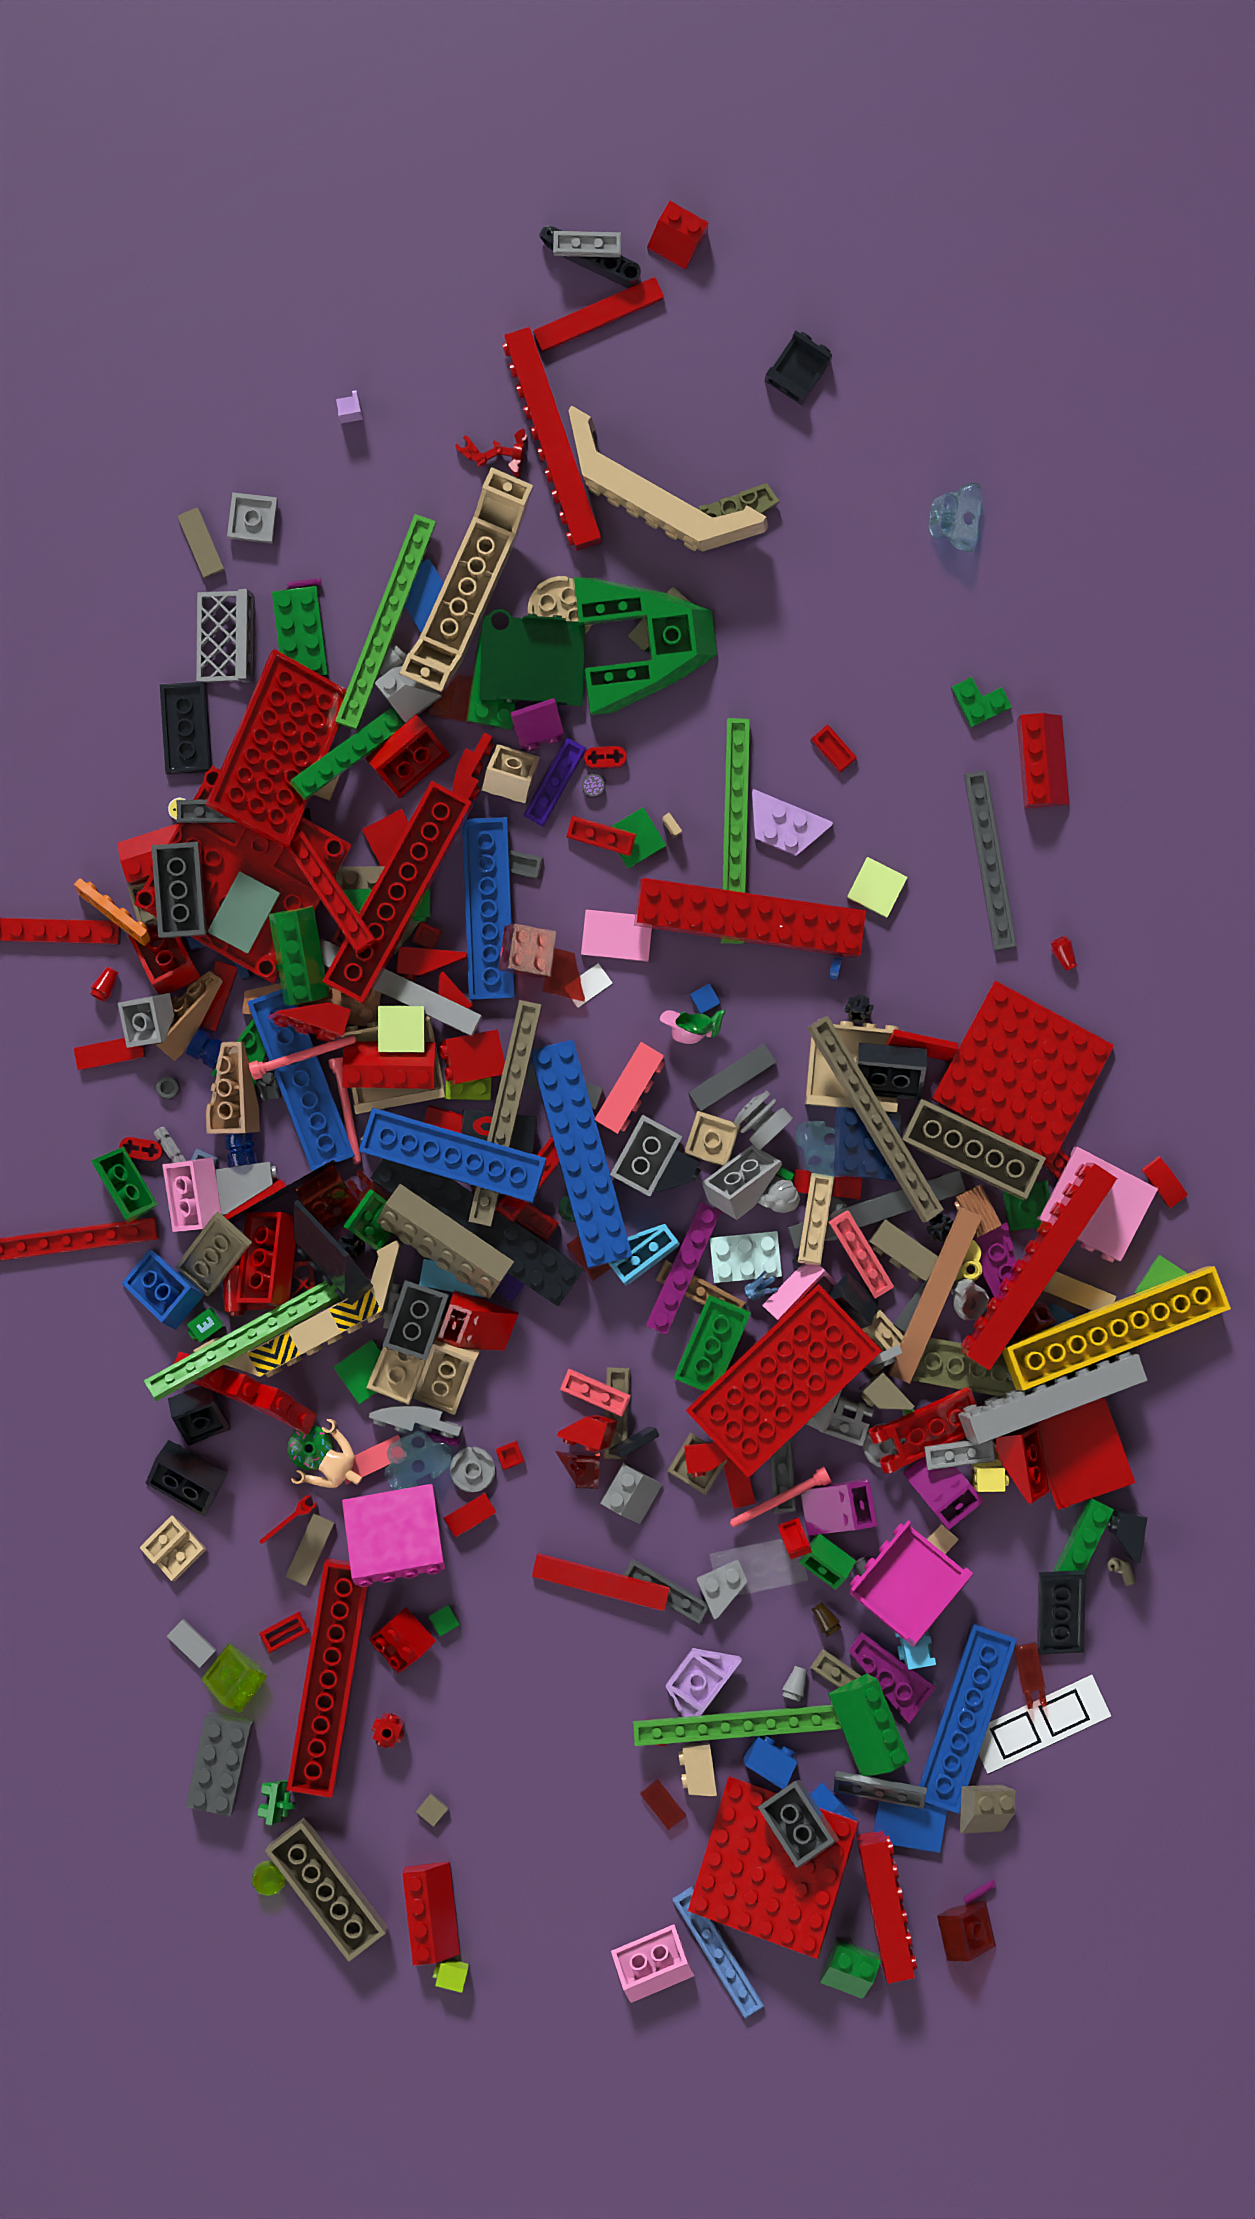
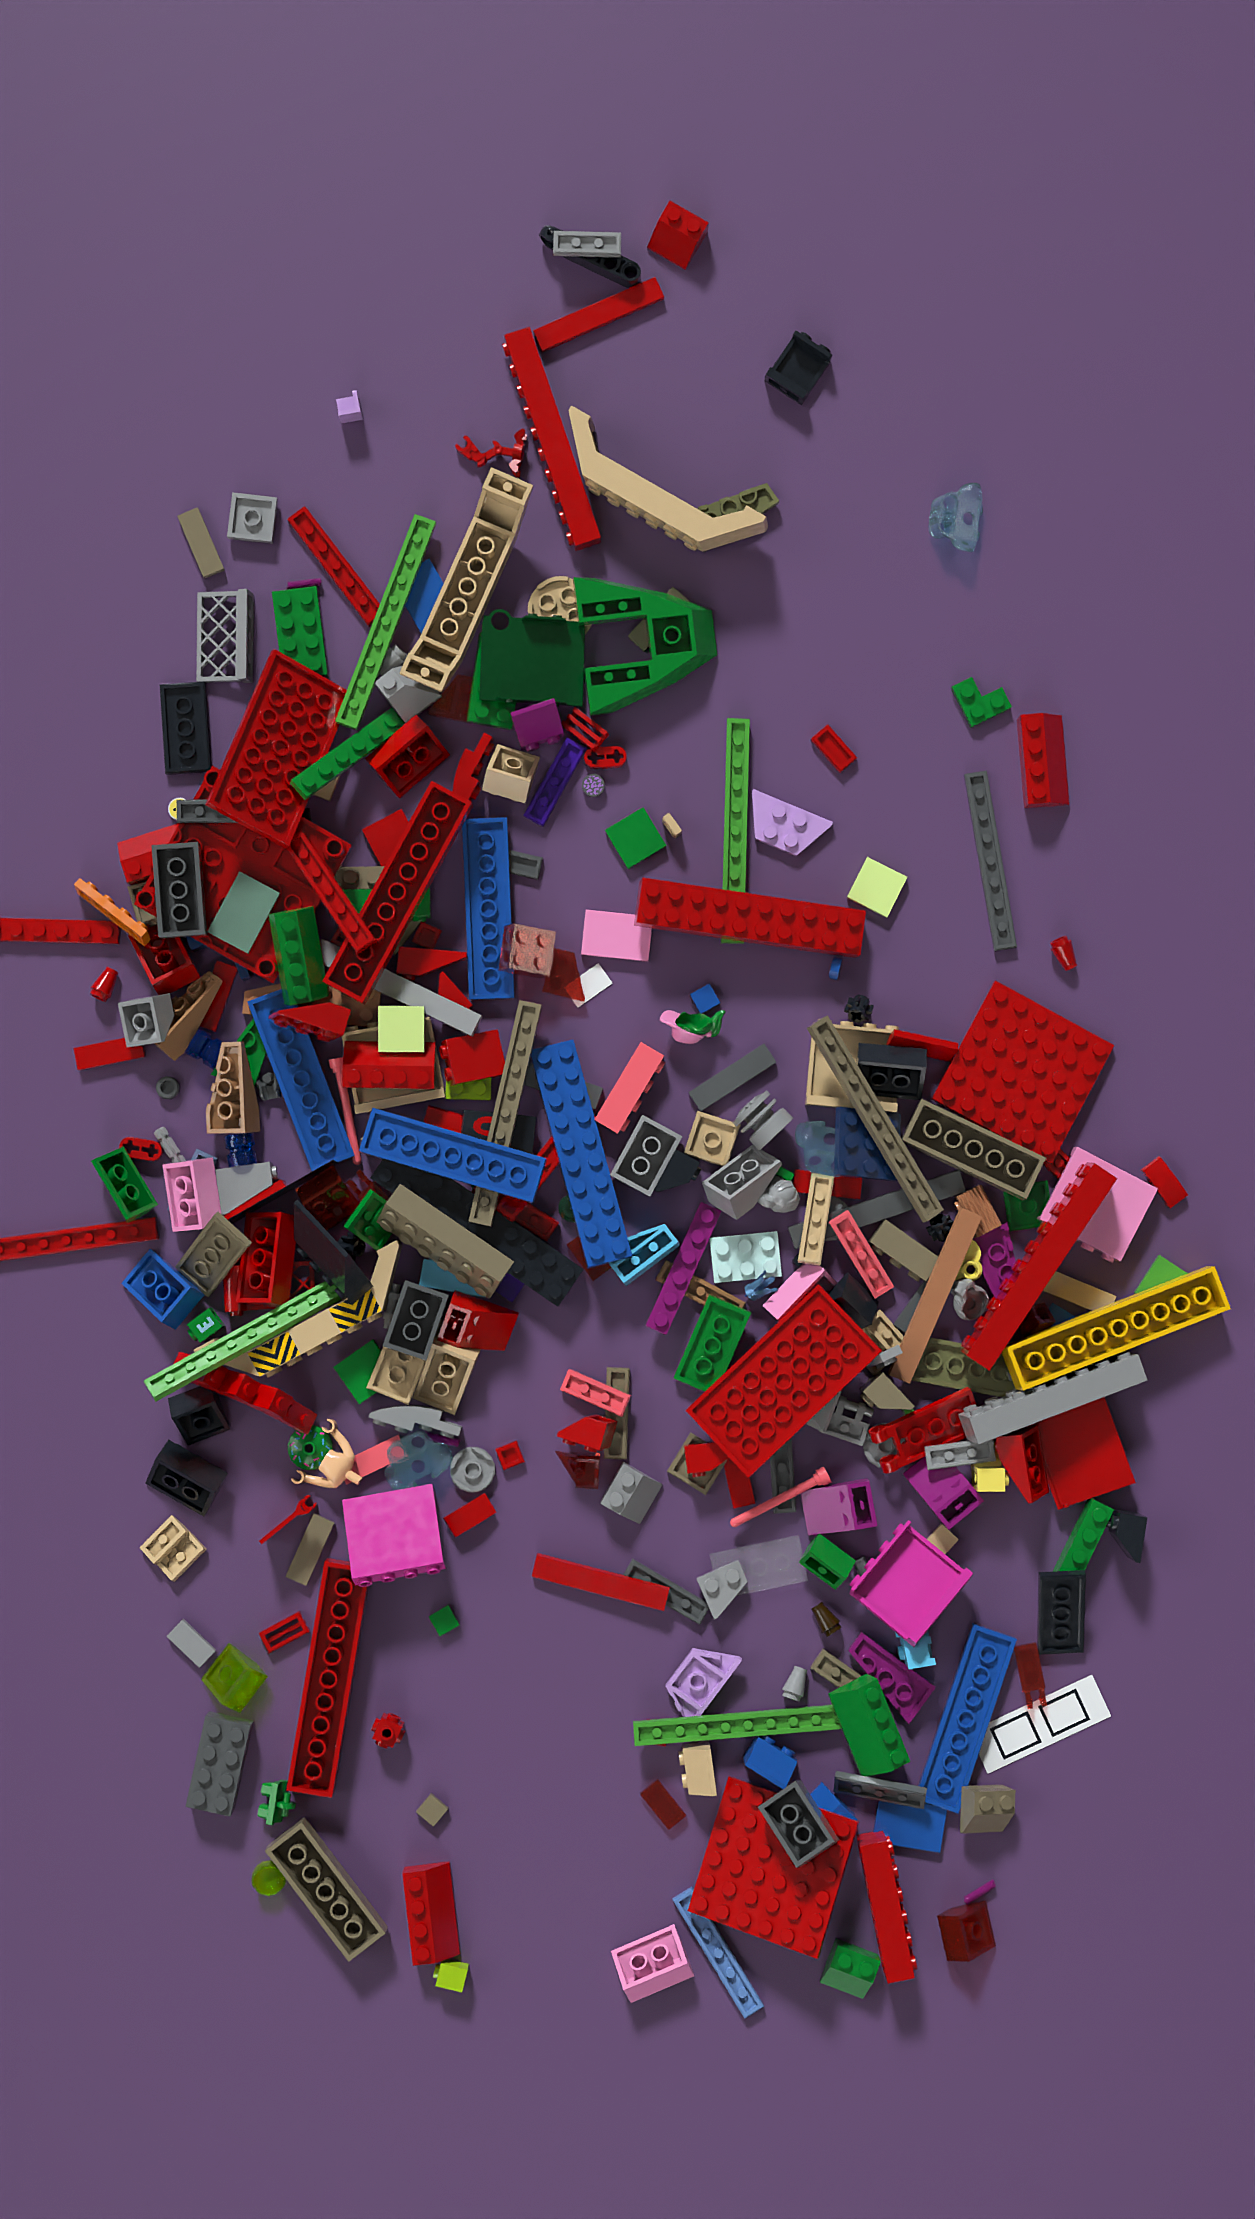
(259, 1069): coral piece -> none
(335, 564): none -> red tile
(402, 1640): red slope -> none
(571, 718): none -> red tile
(601, 835): red tile -> none
(635, 1442): black tile -> none
(794, 1538): red tile -> none
(1123, 1567): dark tan arm -> none

